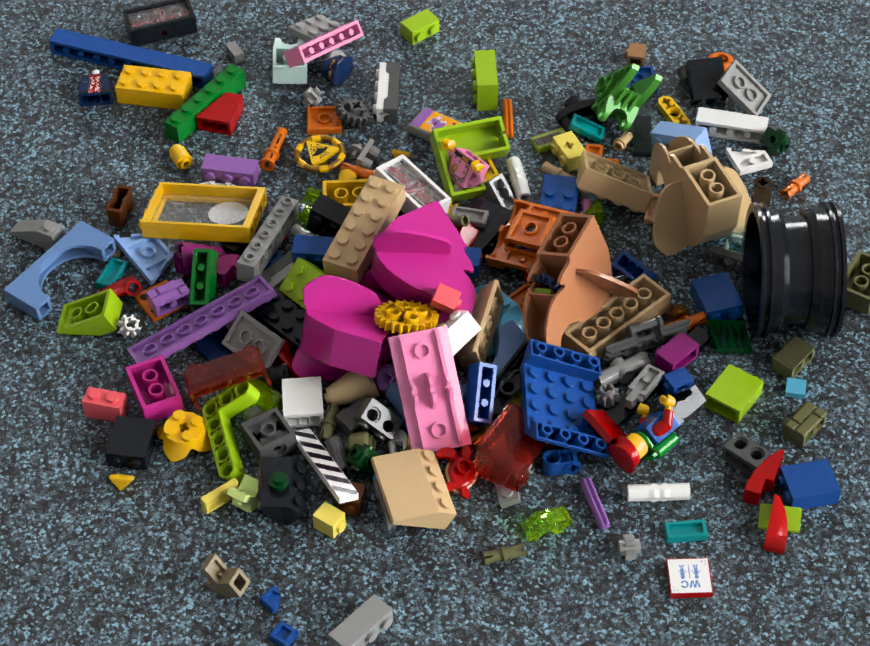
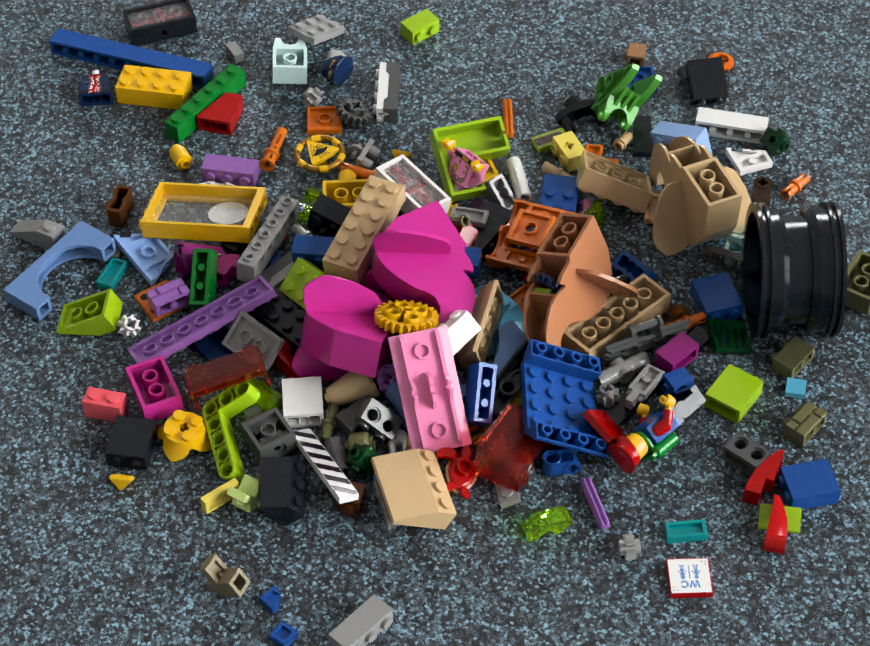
(121, 287): red piece -> none
(278, 373): black tile -> none
(278, 481): dark green plate -> none
(323, 43): bright pink brick -> none
(329, 520): light yellow brick -> none
(426, 121): piece -> none
(446, 299): coral brick -> none
(484, 80): lime brick -> none
(504, 553): olive pin -> none
(586, 128): teal tile -> none
(658, 492): white axle -> none
(673, 108): yellow beam -> none
(744, 88): light grey plate -> none

